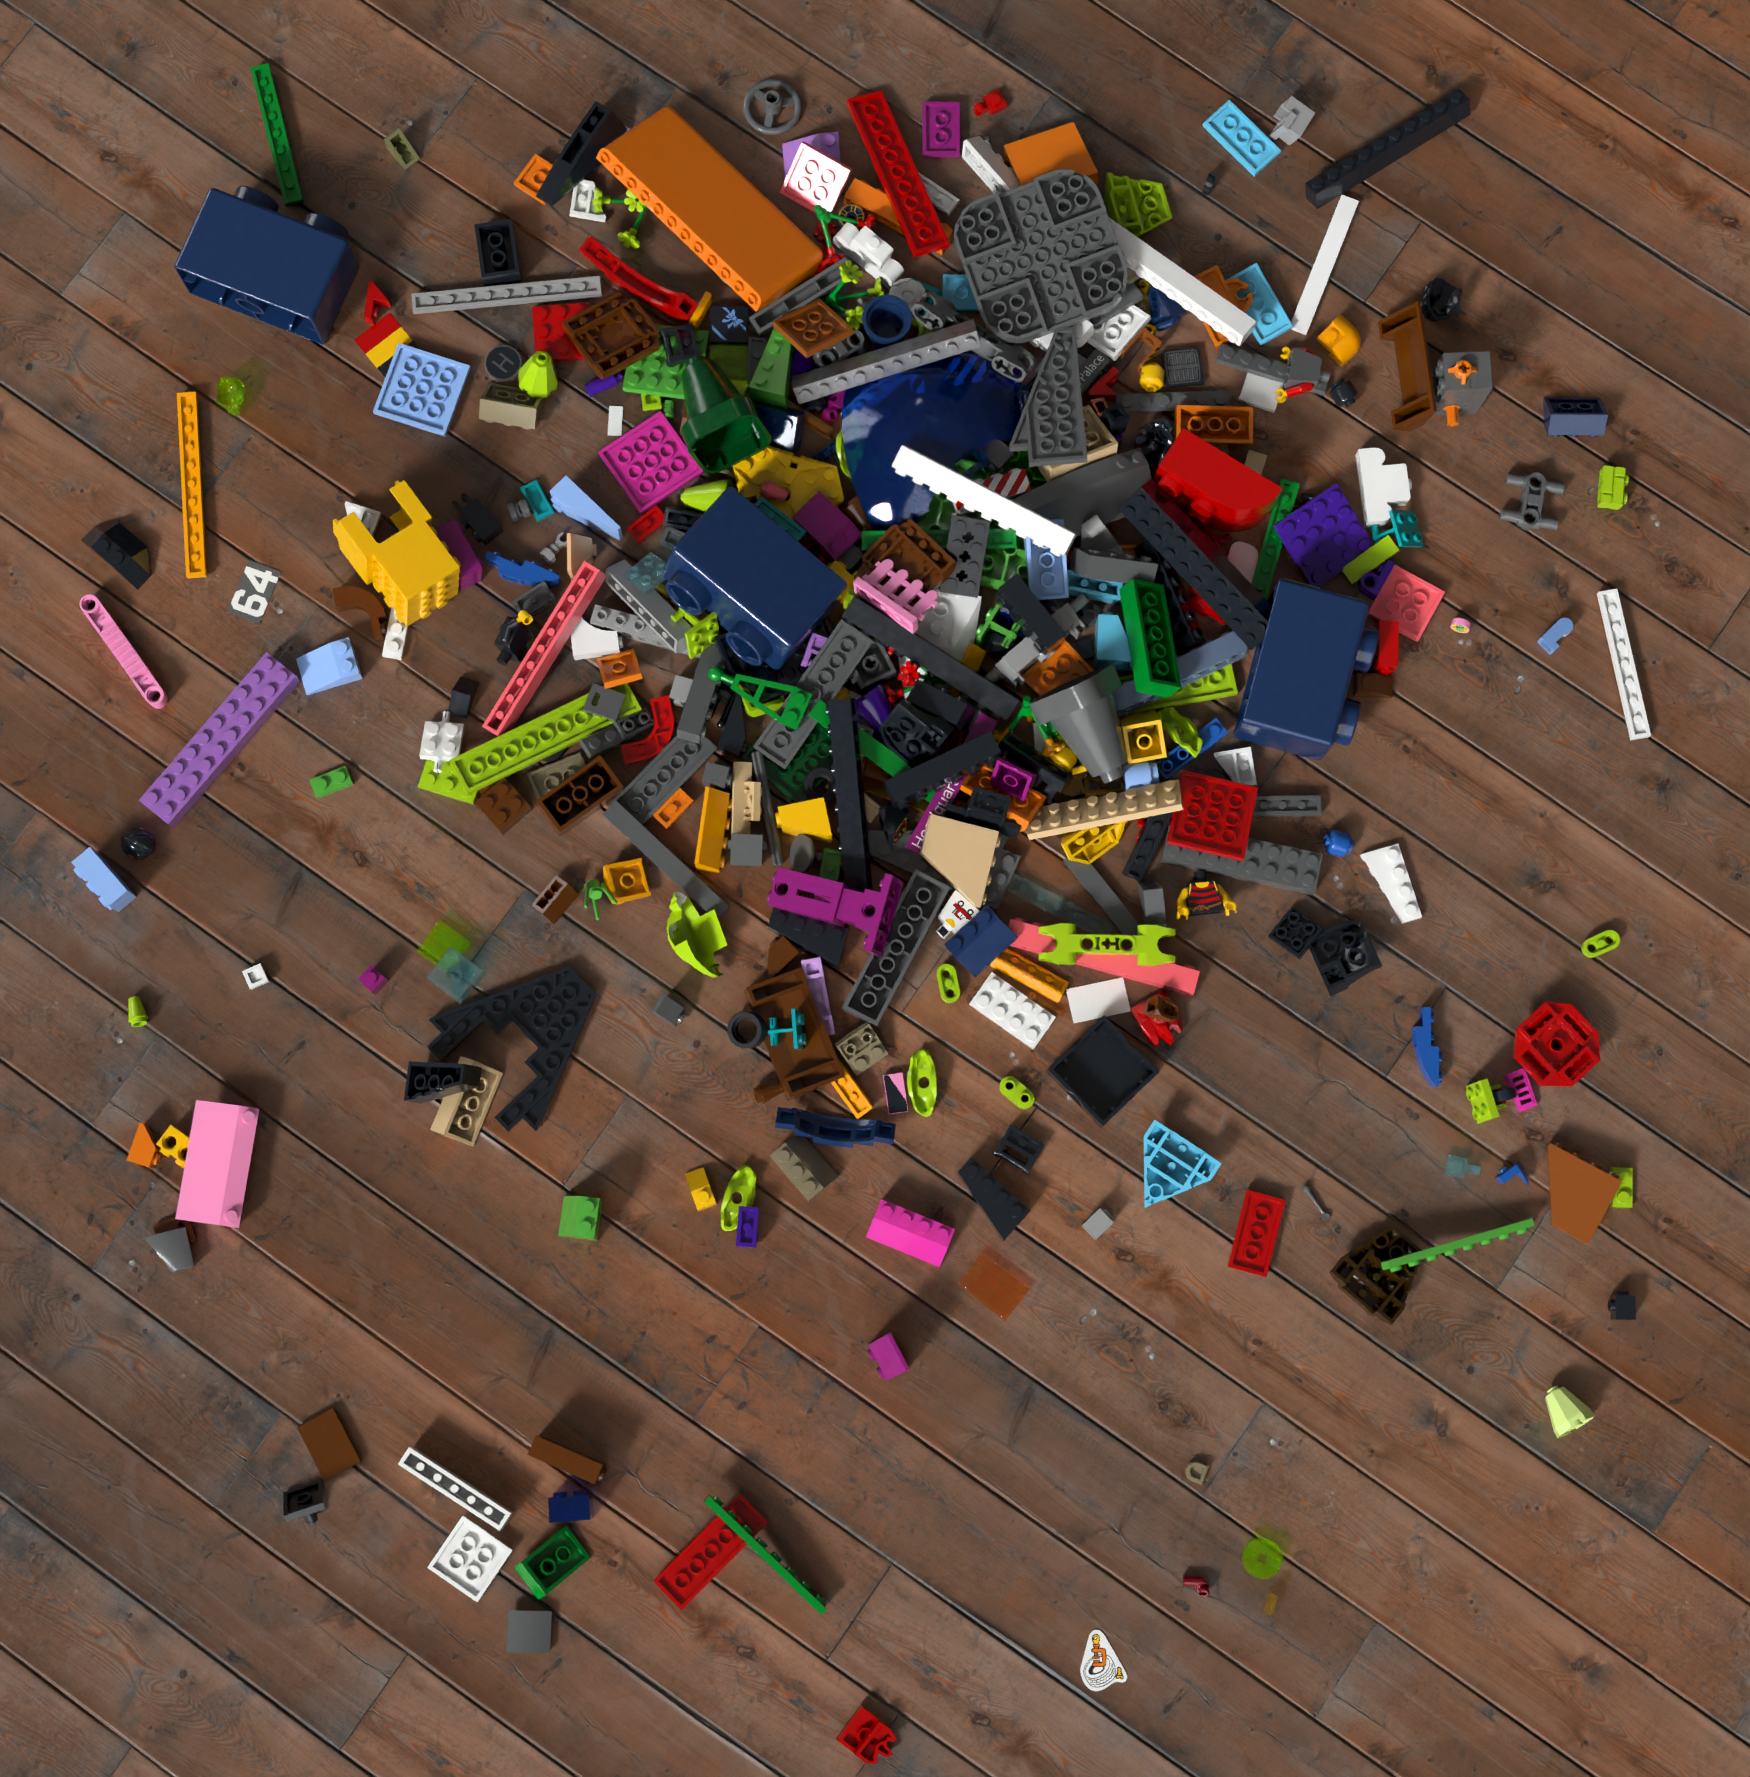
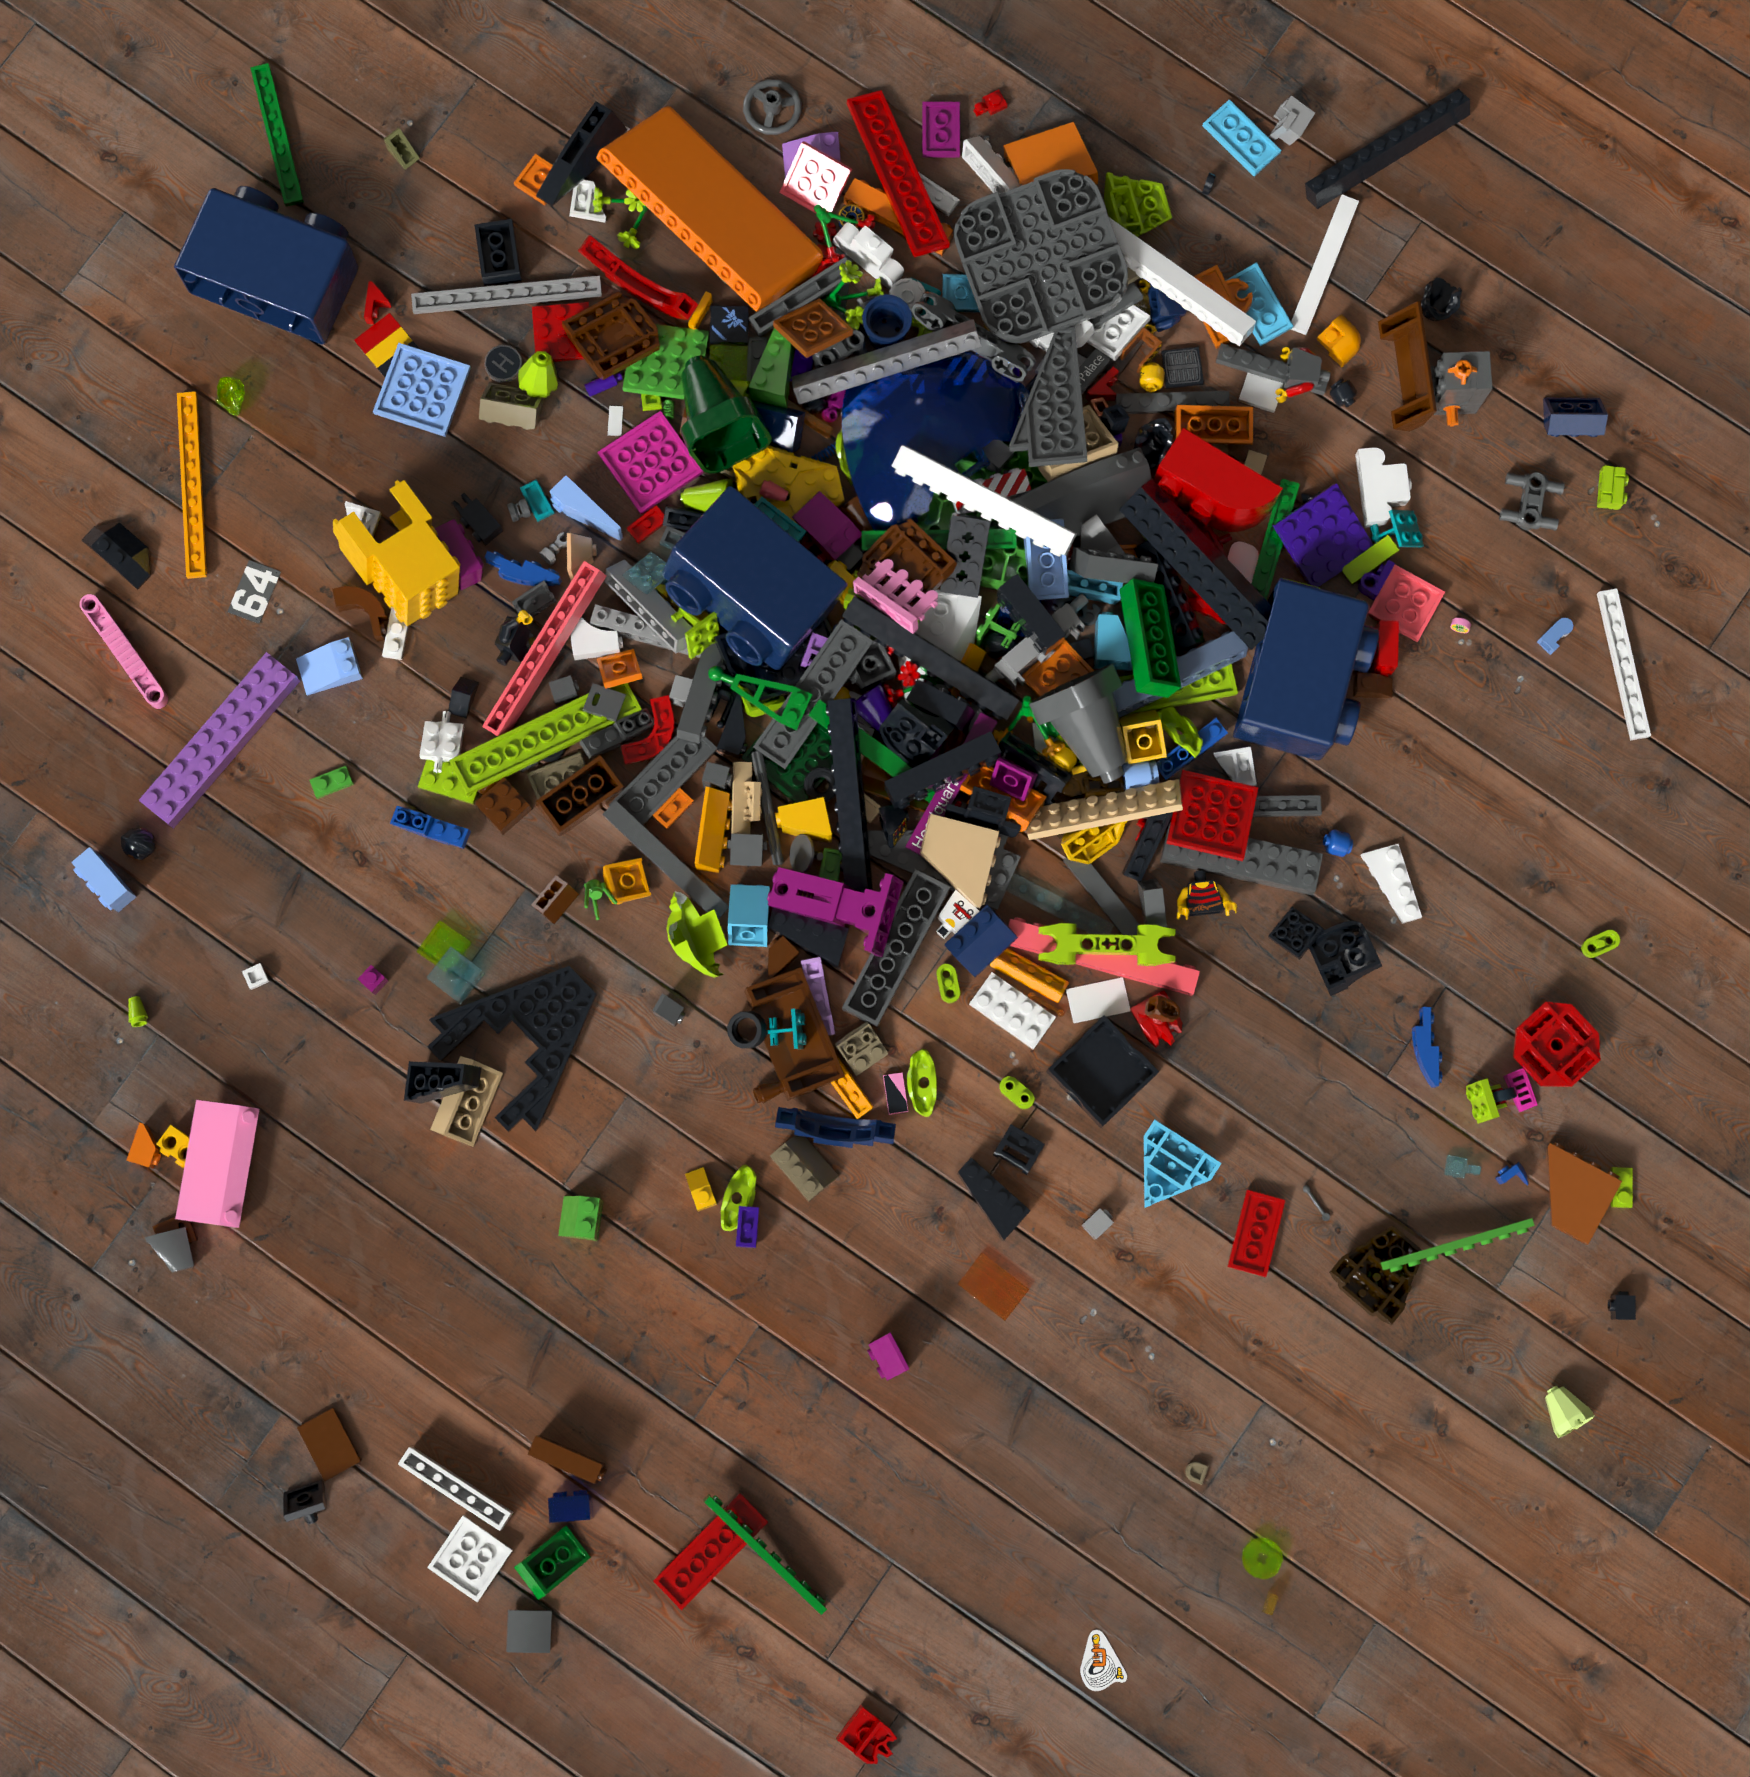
(430, 827): none -> blue slope
(564, 689): none -> dark grey brick
(685, 342): black plate -> none
(748, 915): none -> medium azure slope
(910, 1233): dark pink slope -> none
(1199, 1584): dark red arm -> none

